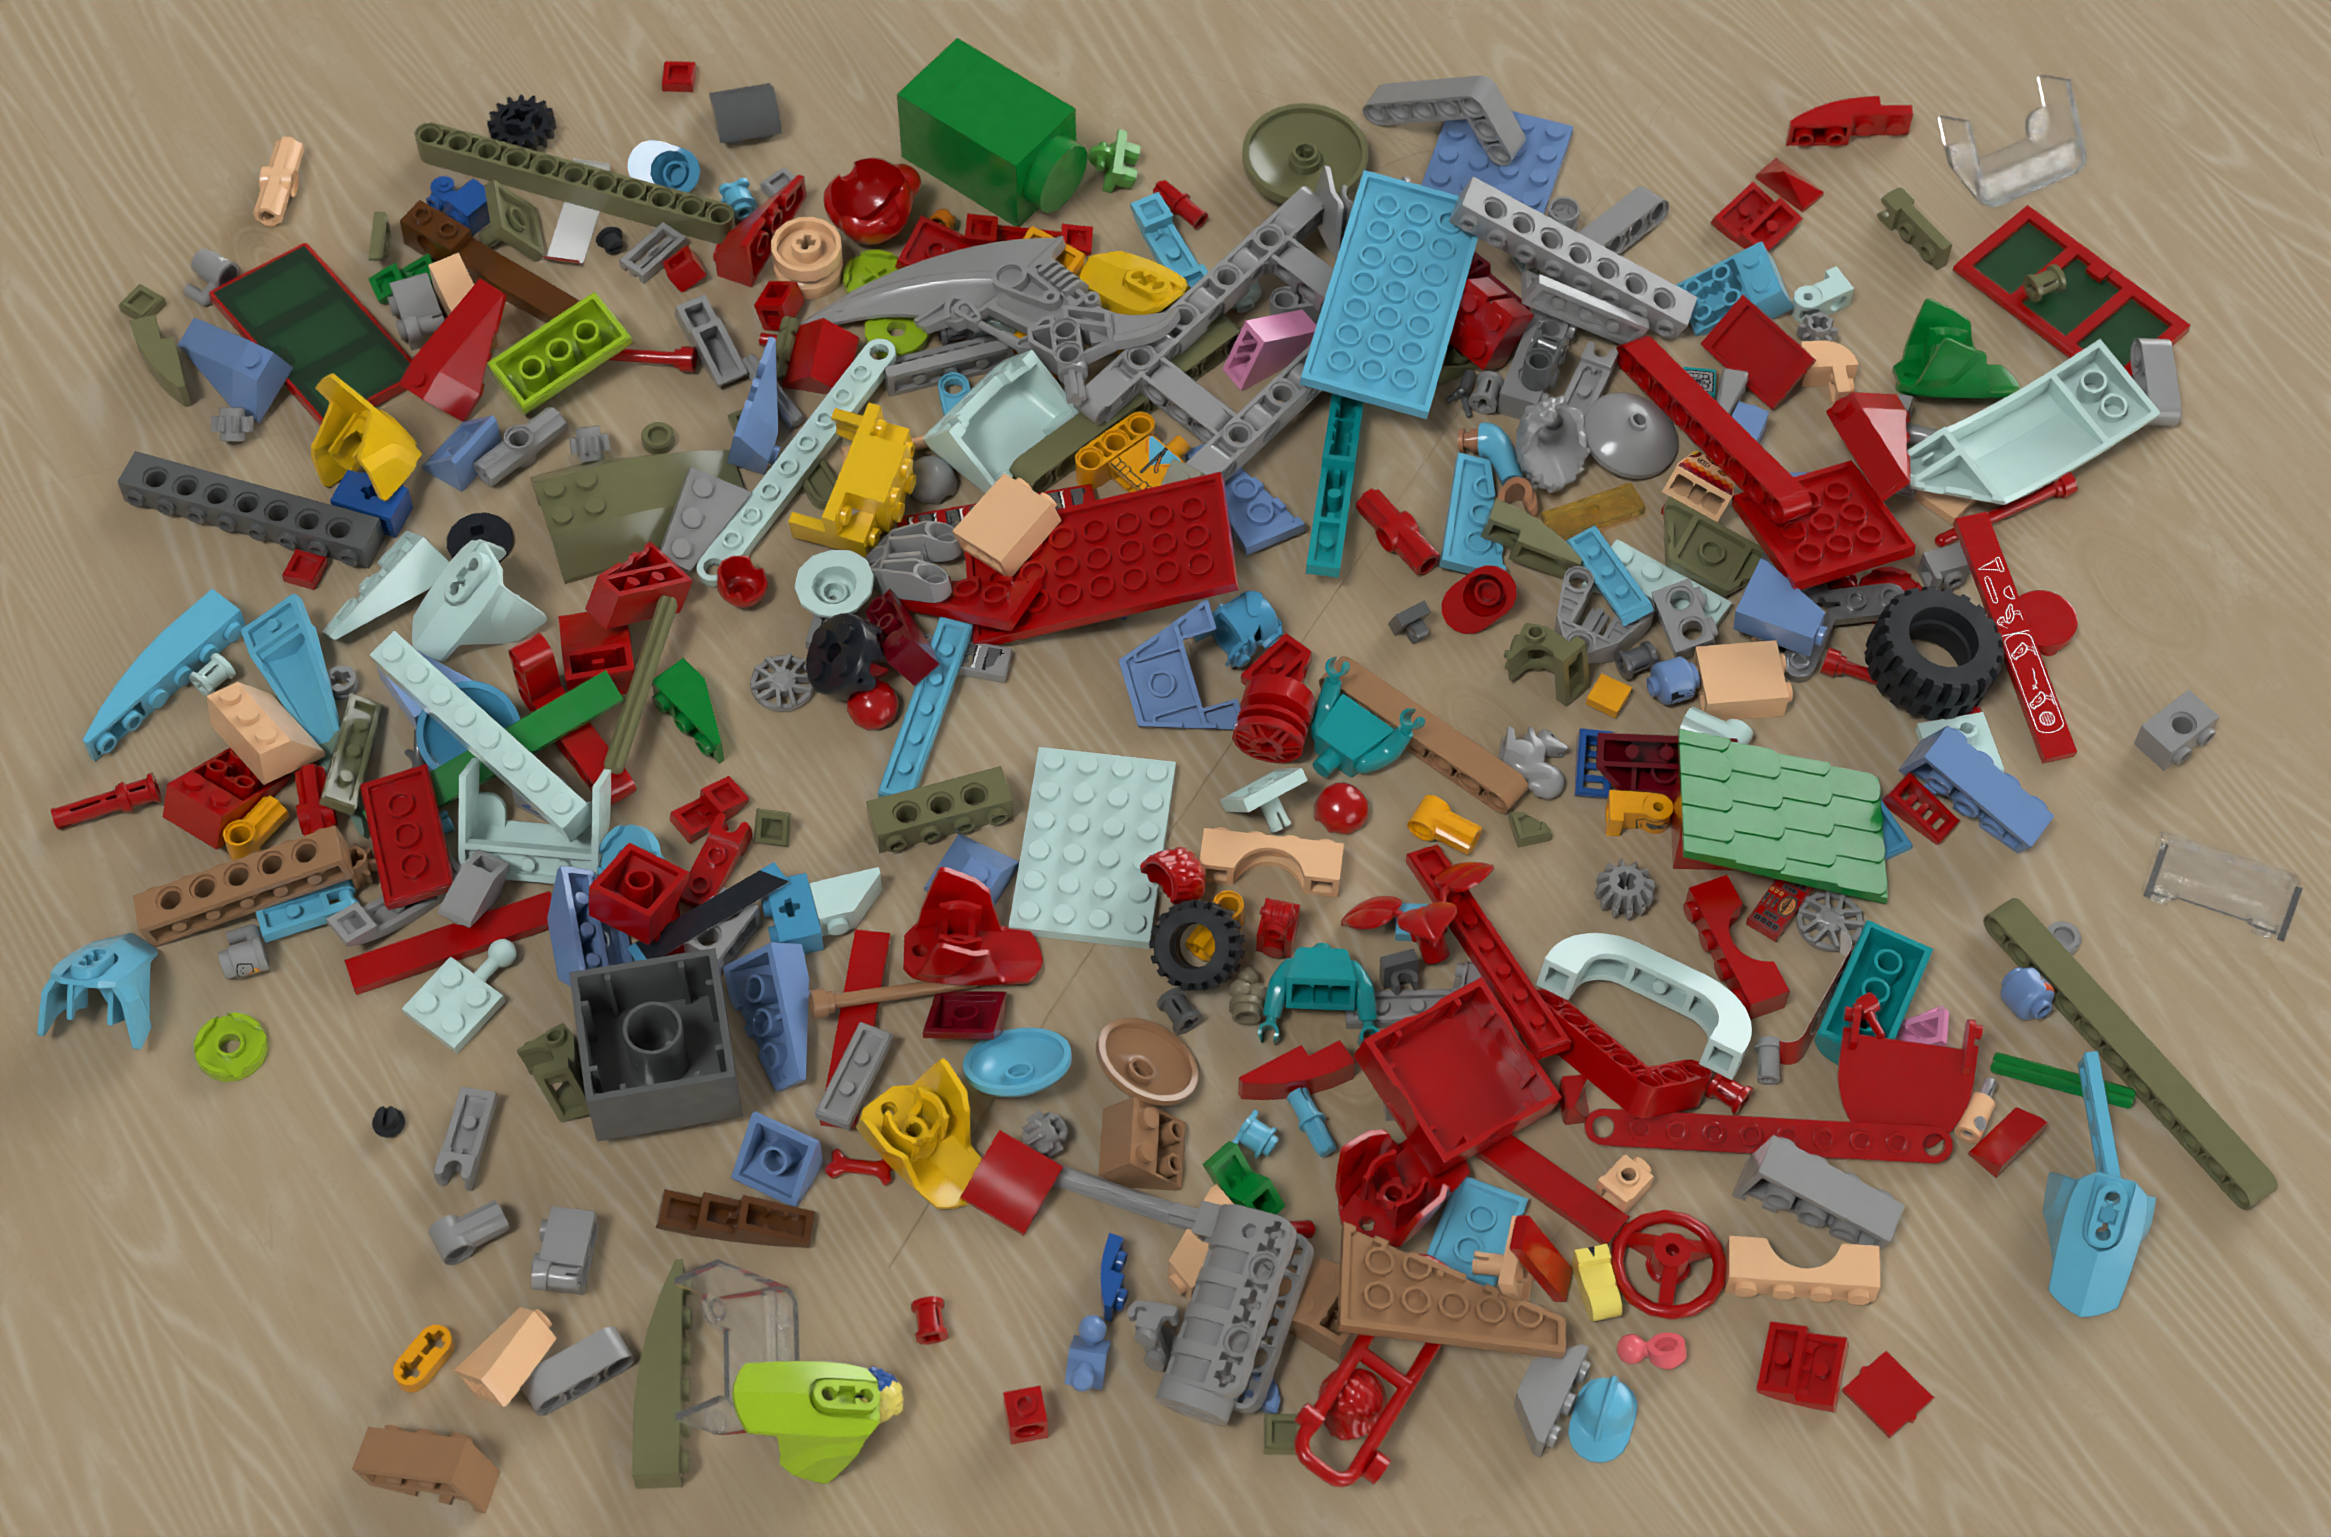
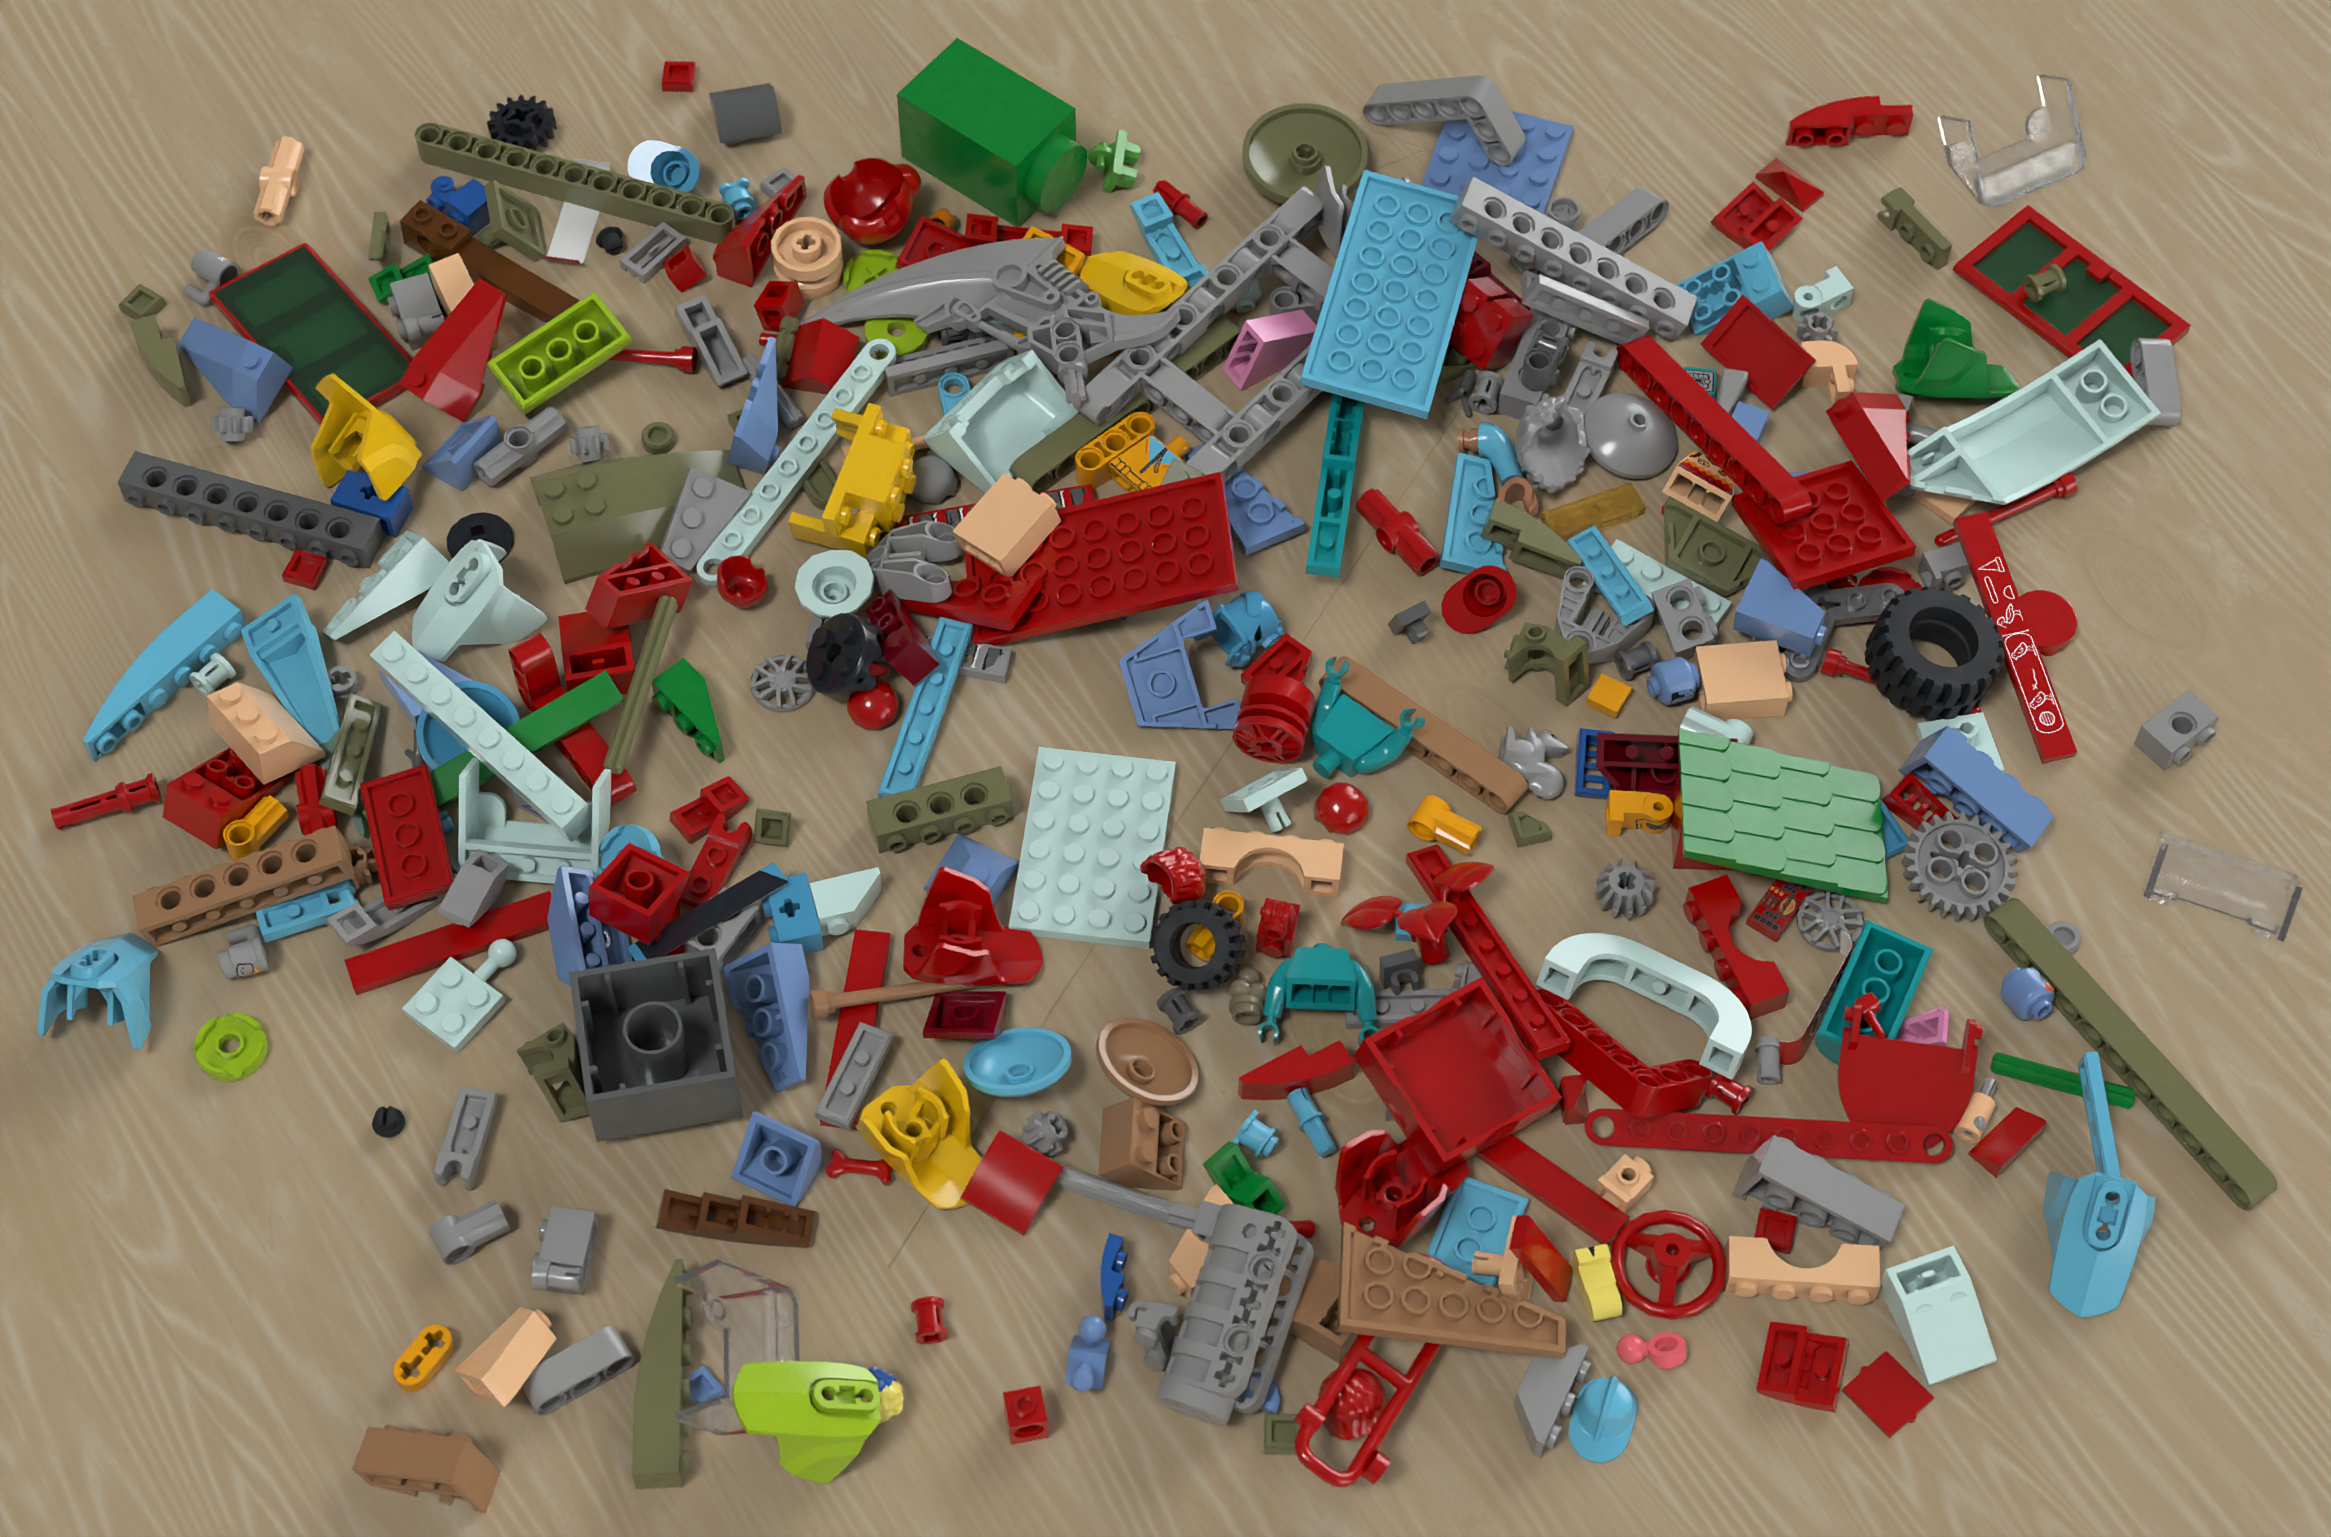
(704, 1385): none -> medium blue tile
(1777, 1229): none -> red tile
(1938, 1315): none -> light aqua slope
(1951, 892): none -> light grey gear

